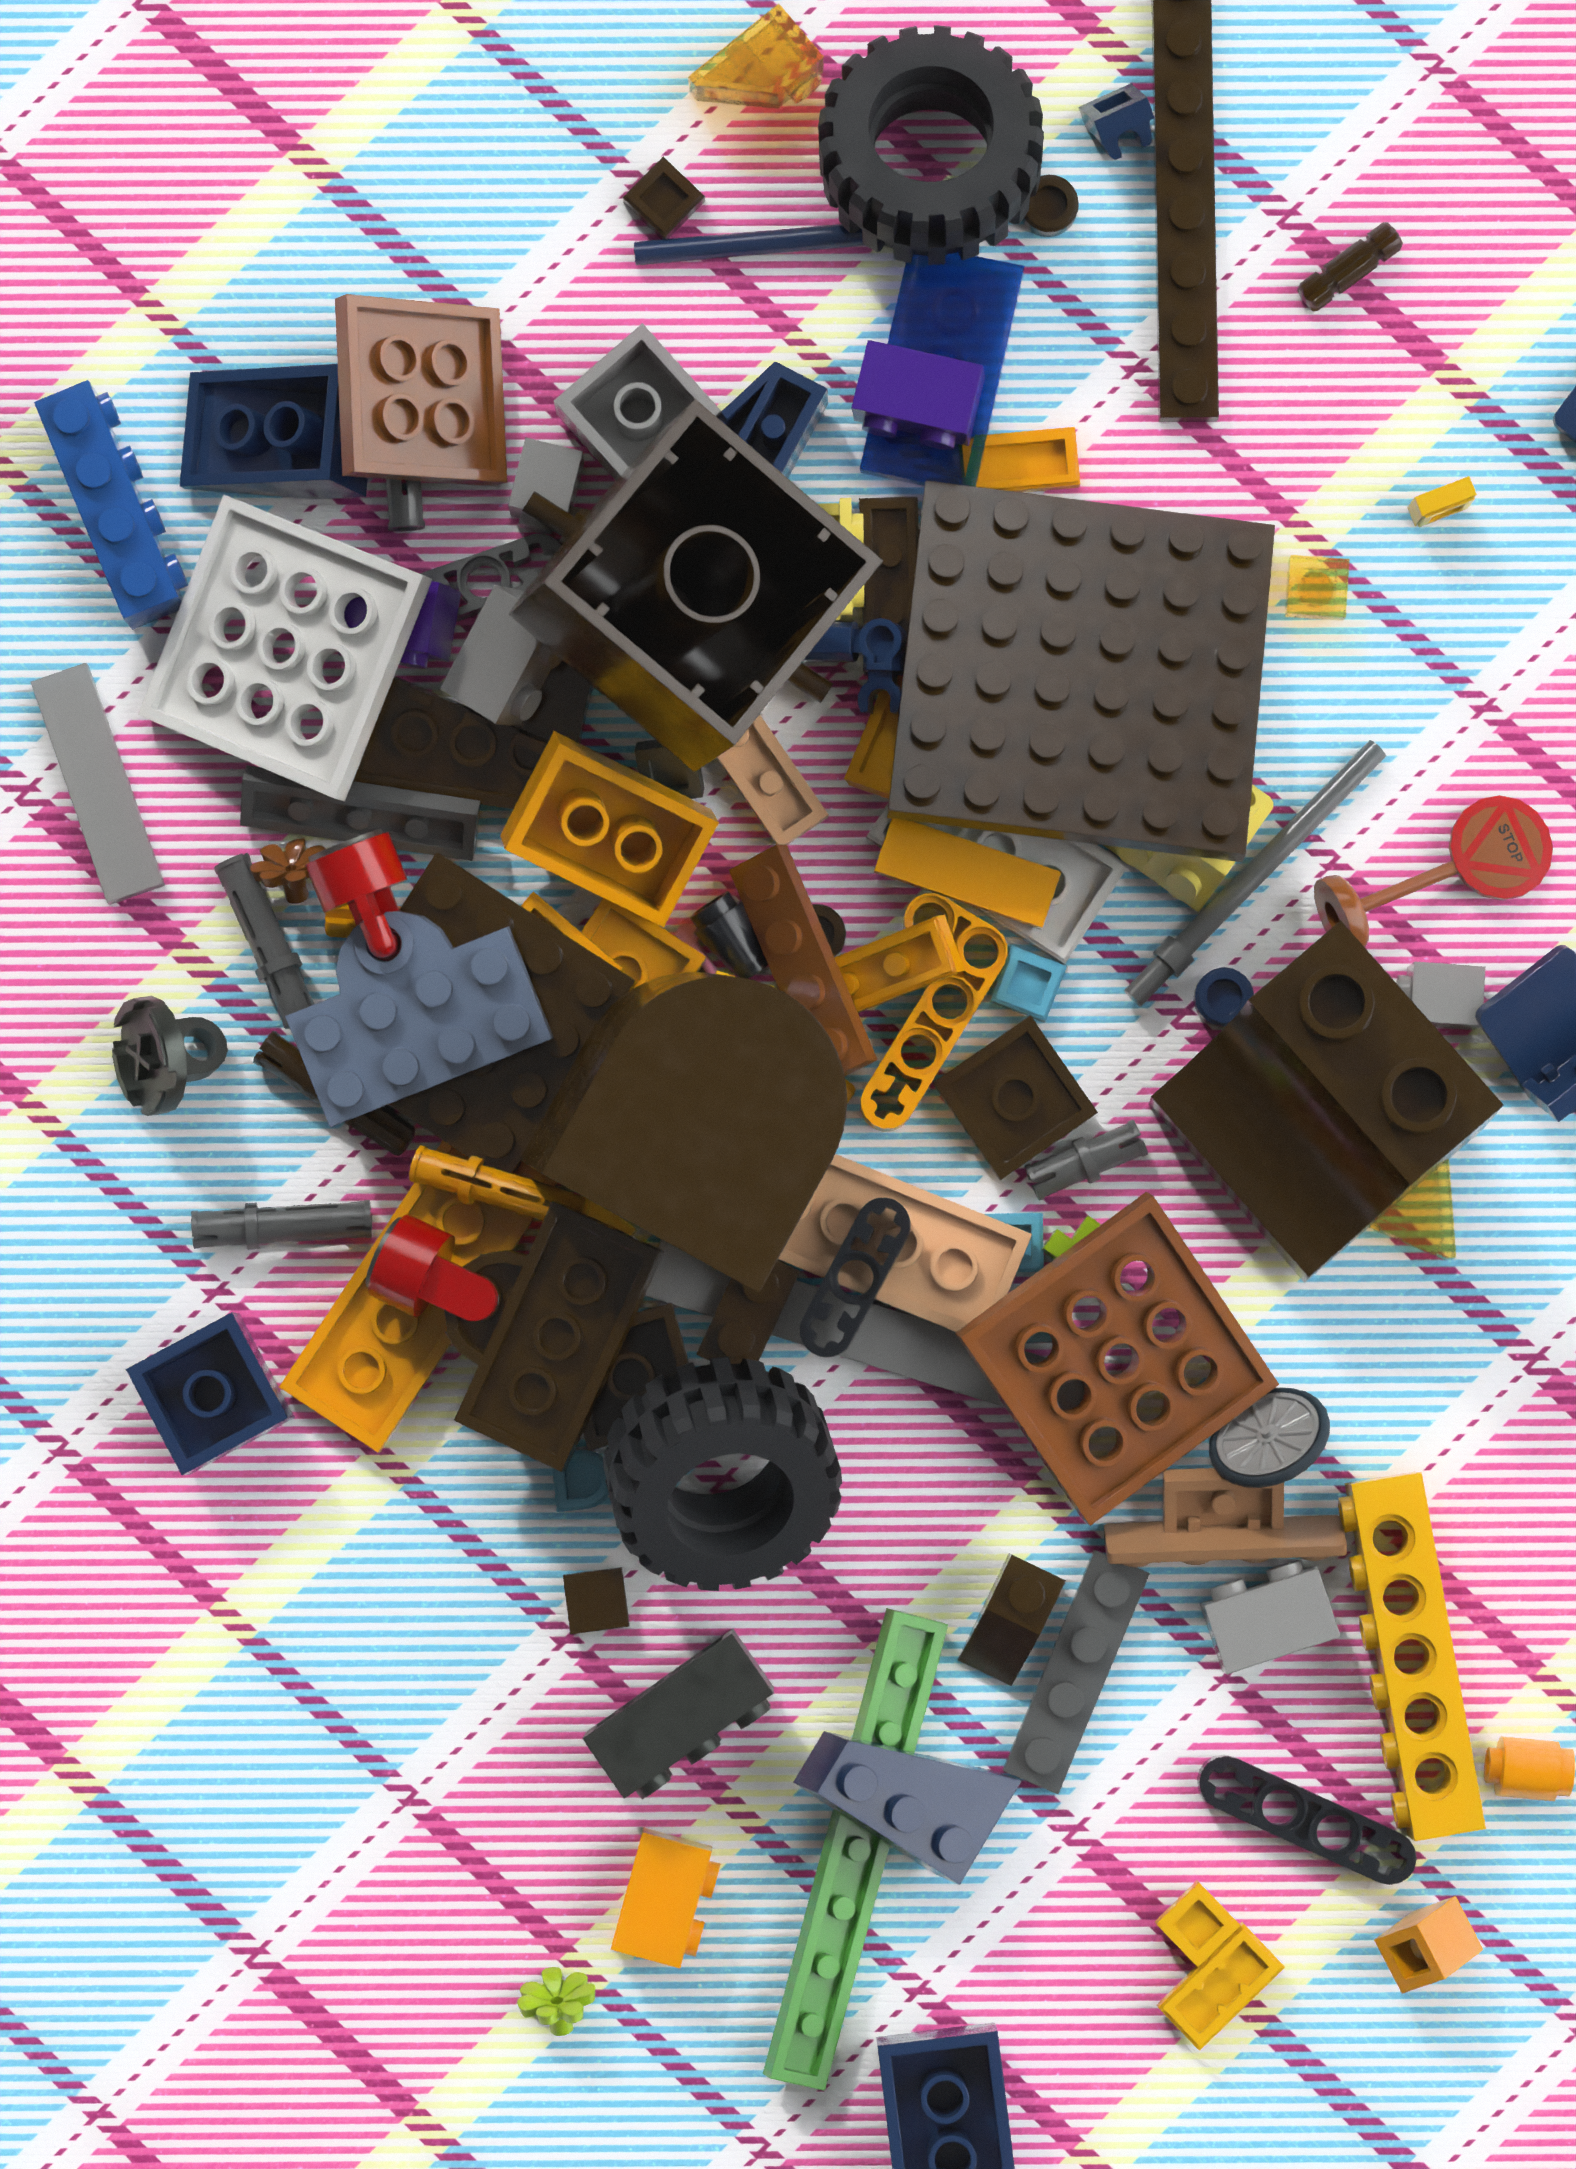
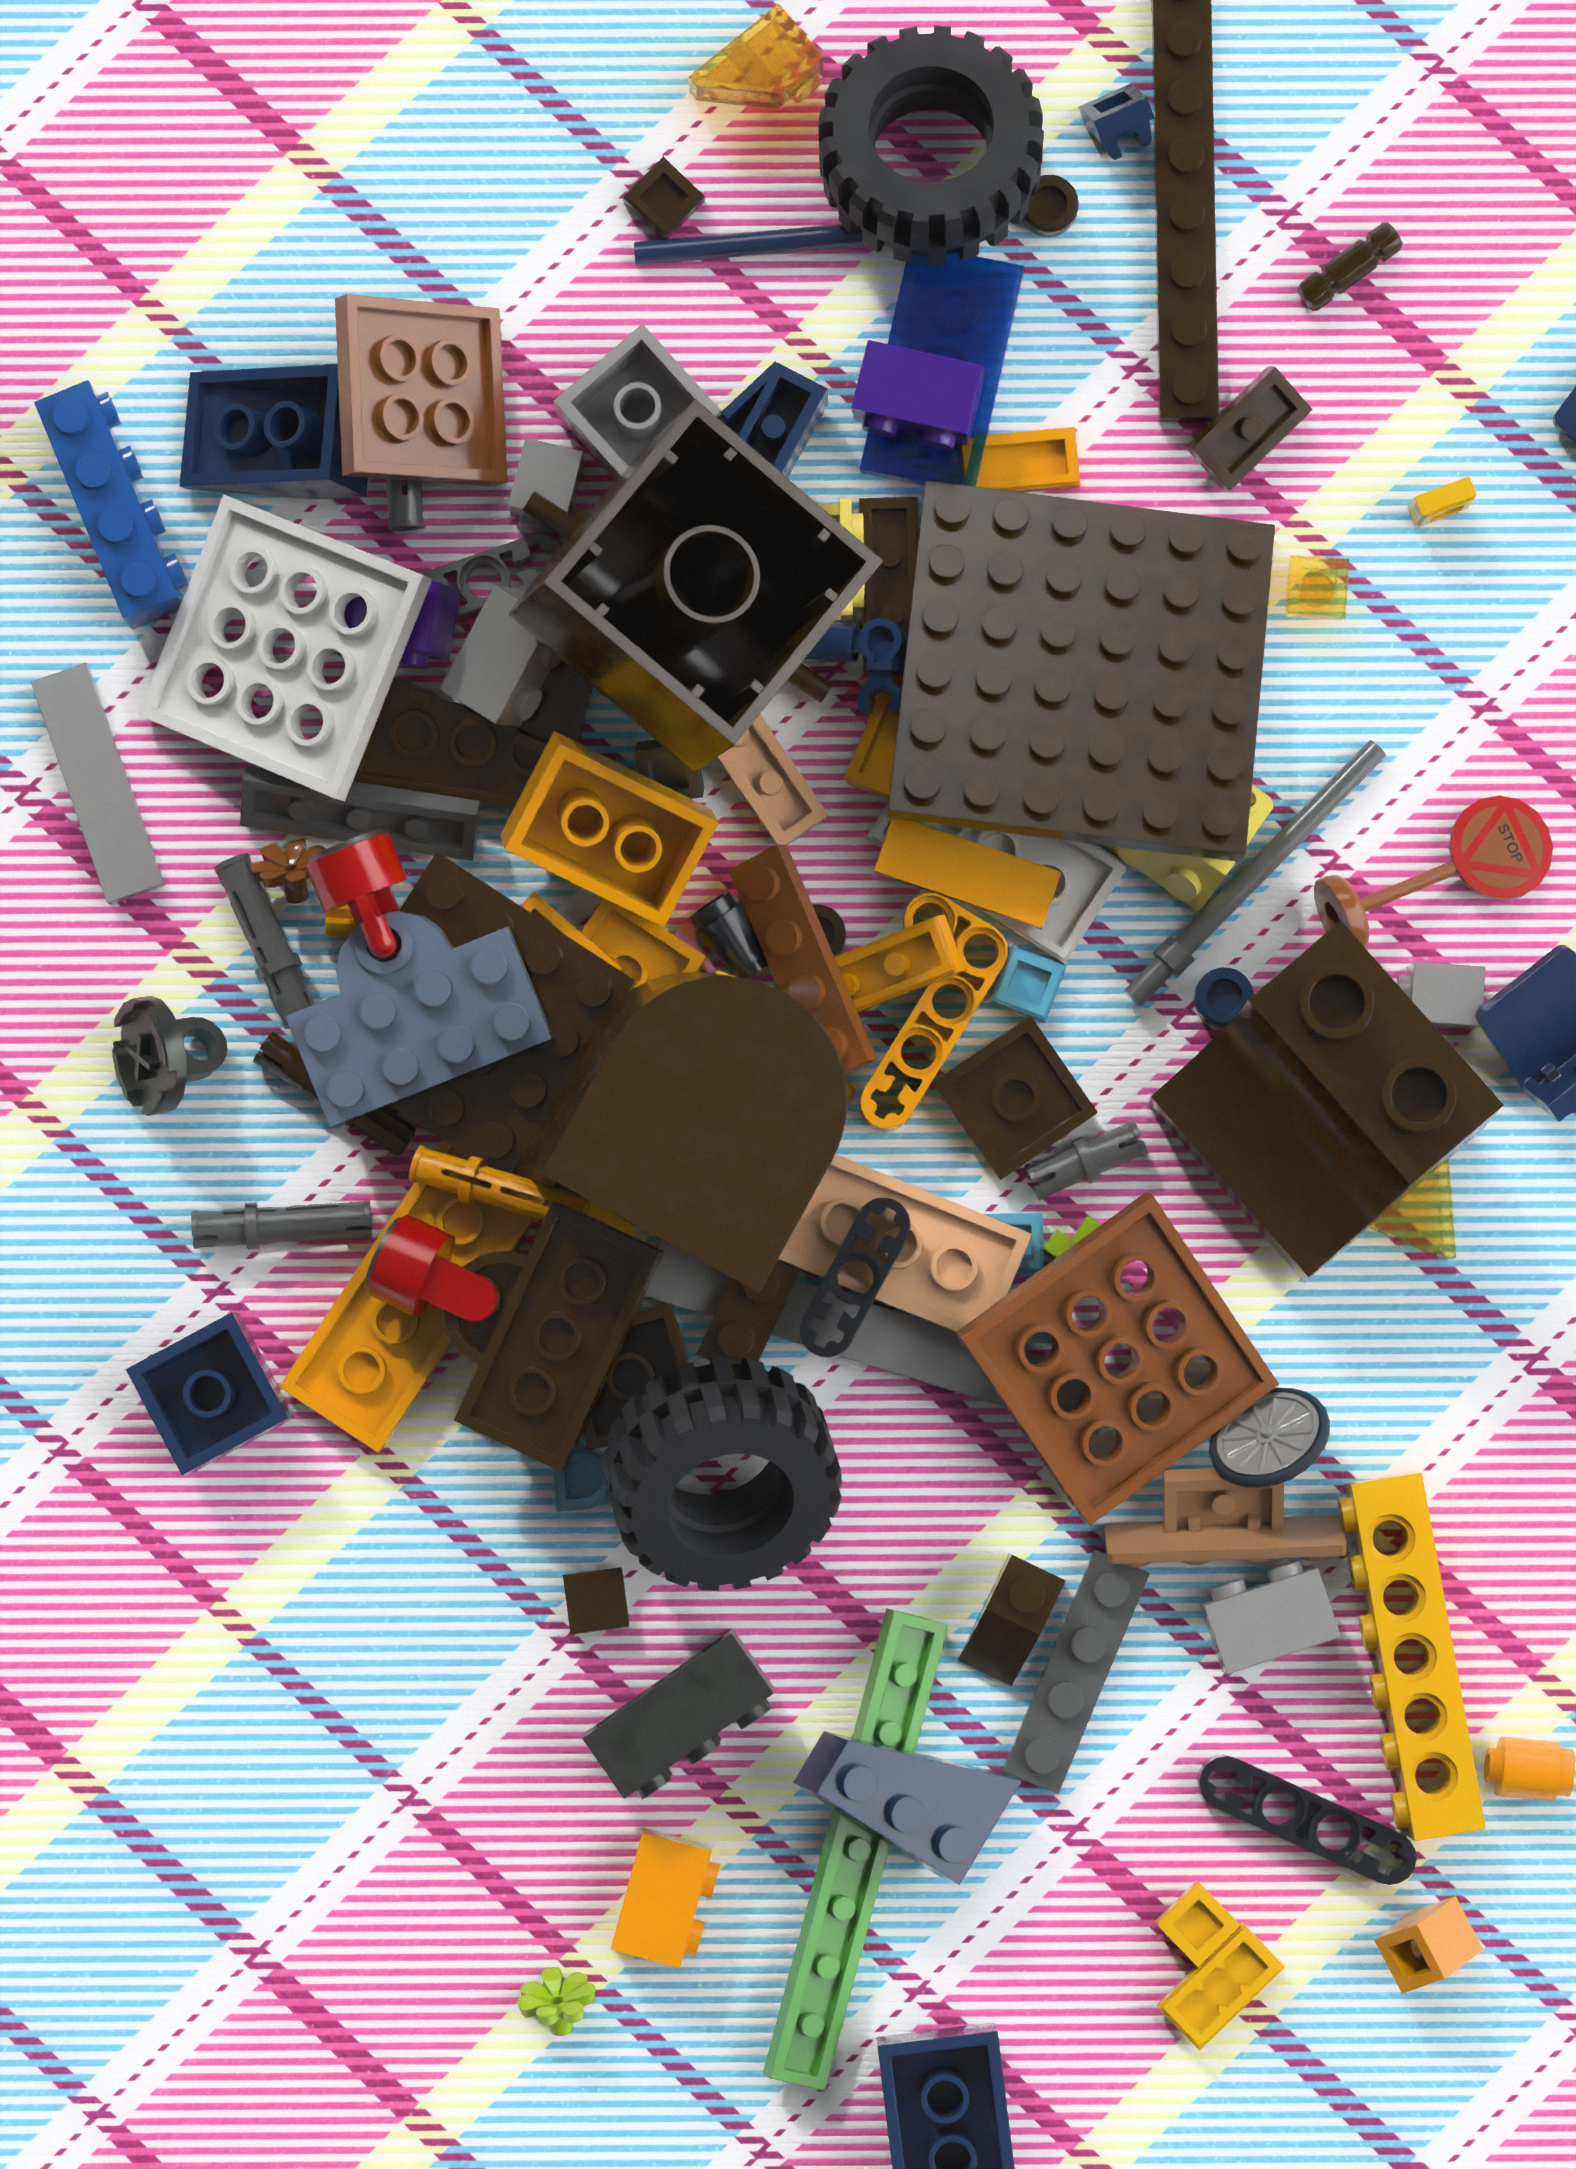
(1249, 428): none -> dark brown plate

